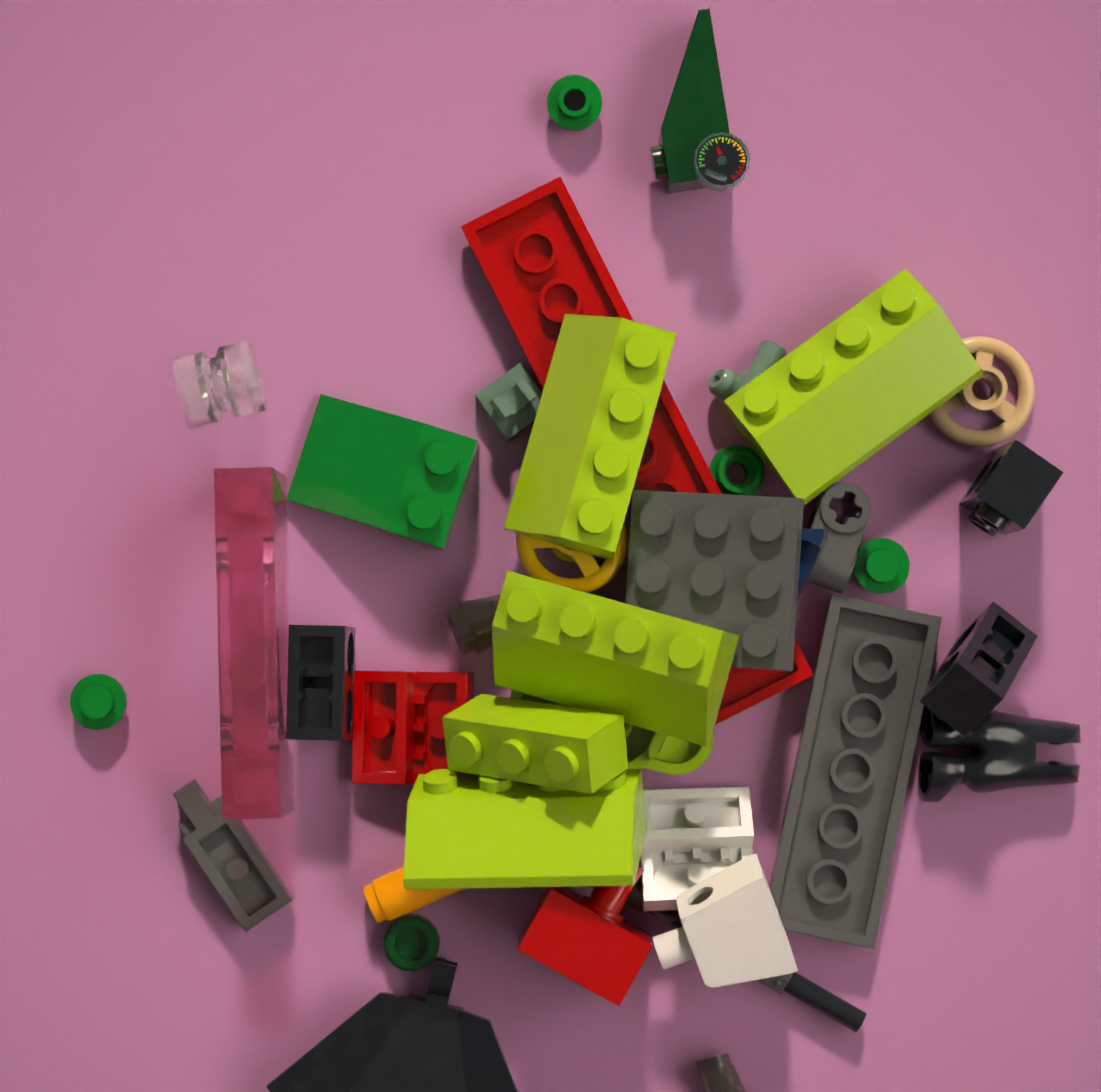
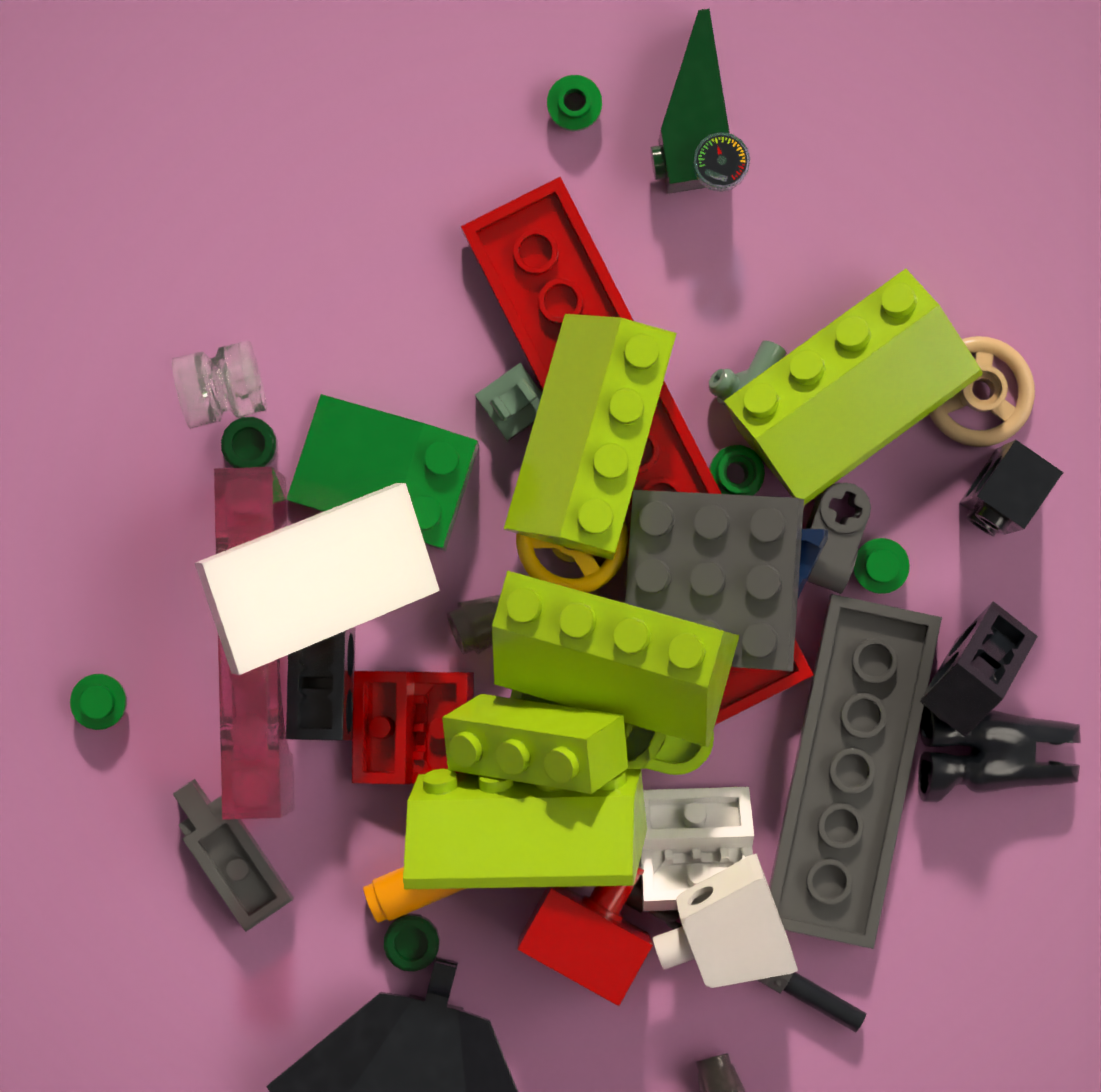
(249, 443): none -> dark green tile
(317, 578): none -> white tile

